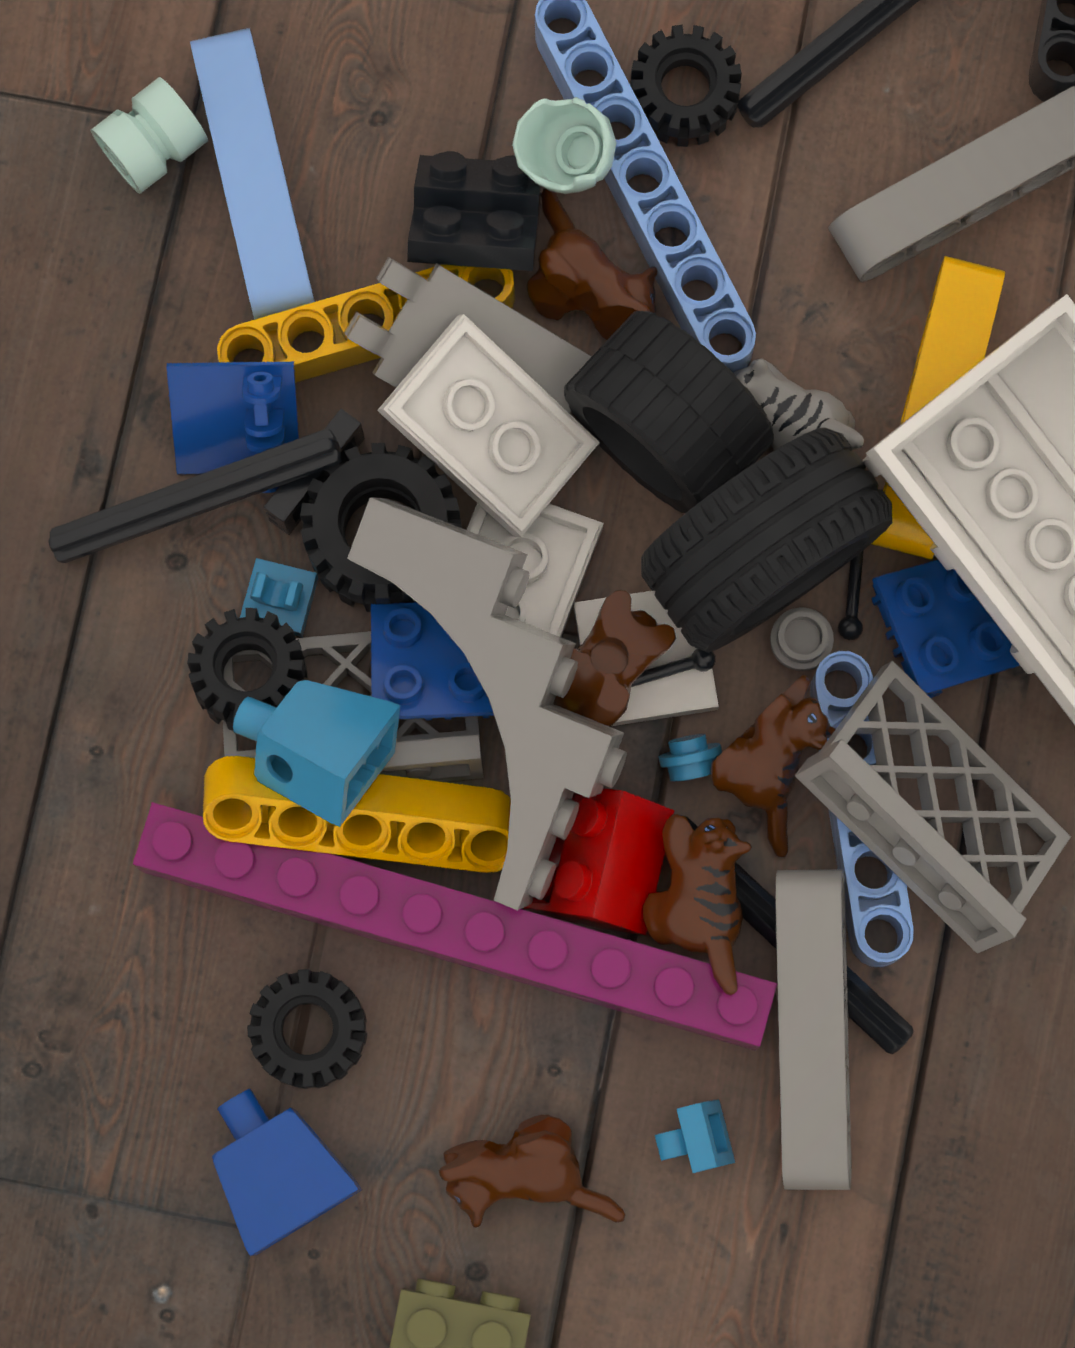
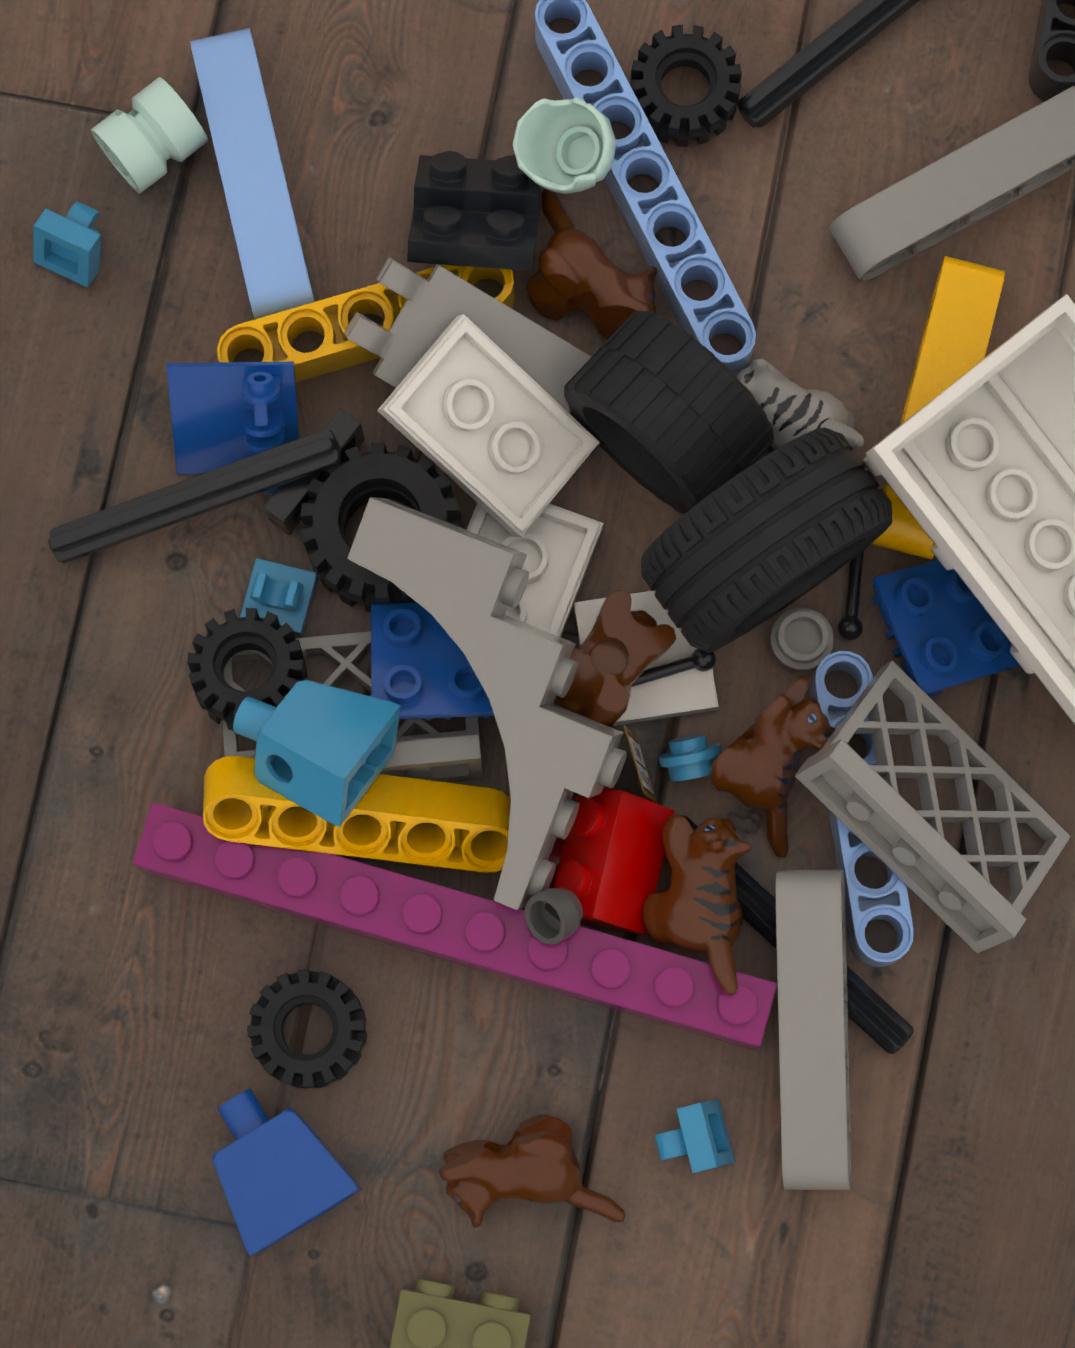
(69, 243): none -> dark azure tile
(553, 915): none -> dark grey hinge
(640, 765): none -> sticker

